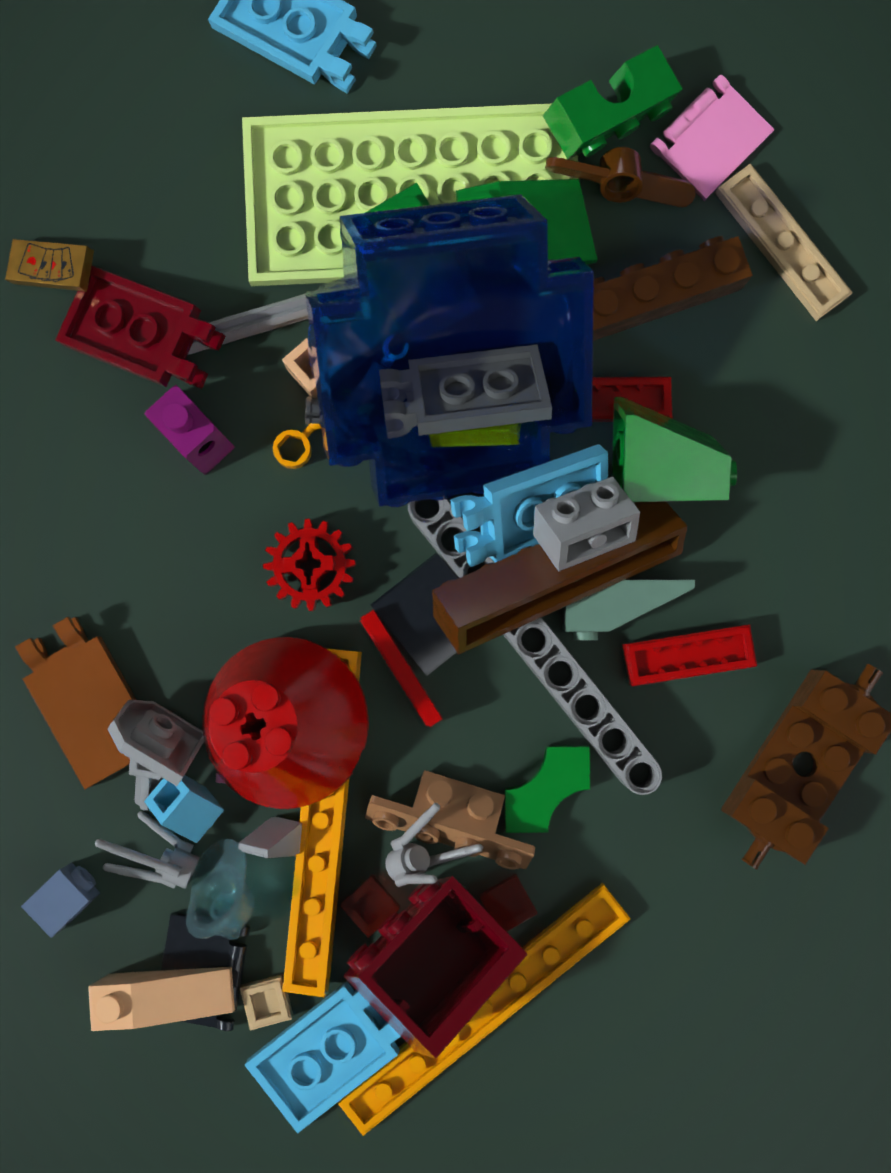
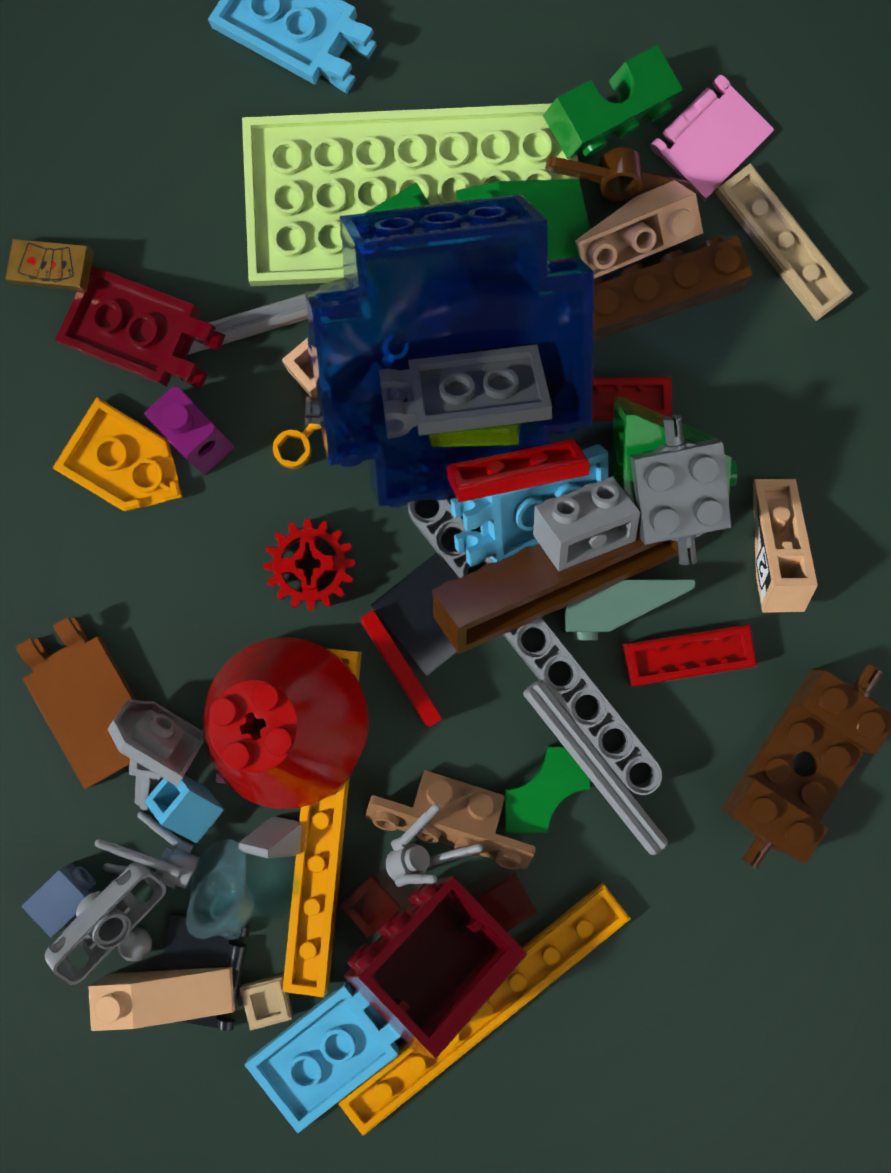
(107, 921): none -> light grey piece
(120, 460): none -> light orange tile
(517, 470): none -> red tile
(595, 767): none -> light grey axle
(641, 228): none -> light nougat slope
(681, 490): none -> dark grey plate
(782, 547): none -> light nougat slope

